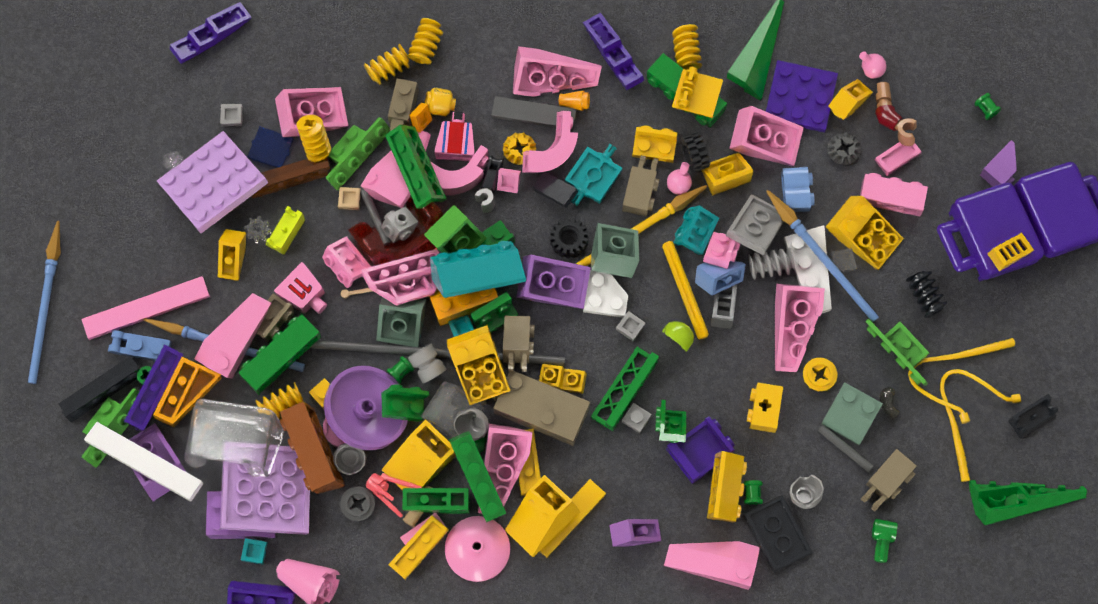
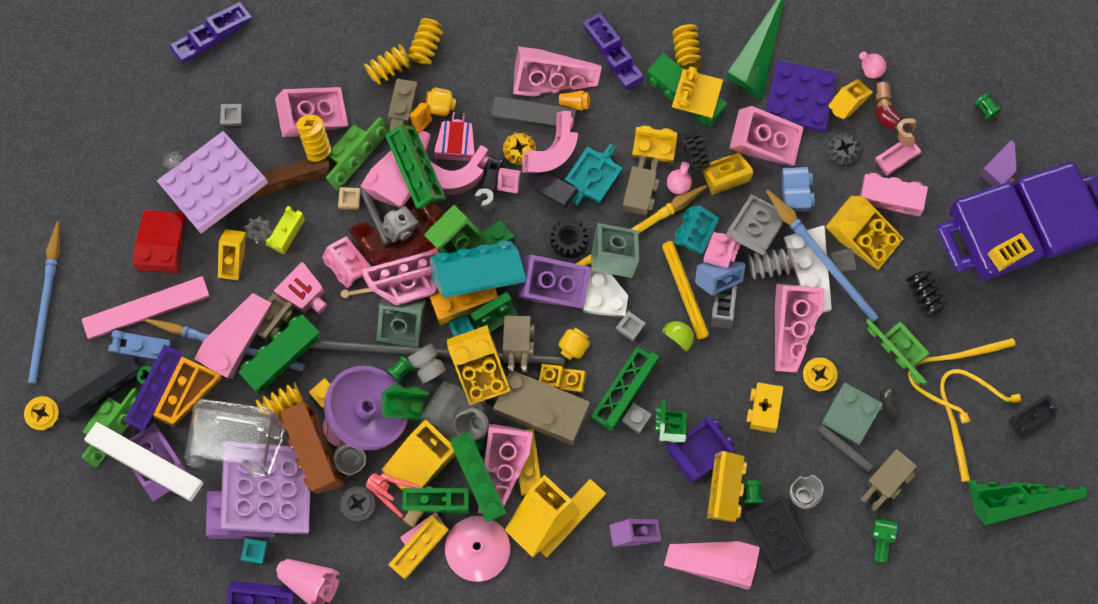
(38, 404): none -> yellow gear
(159, 242): none -> red slope
(270, 147): clear blue piece -> none
(574, 344): none -> yellow head

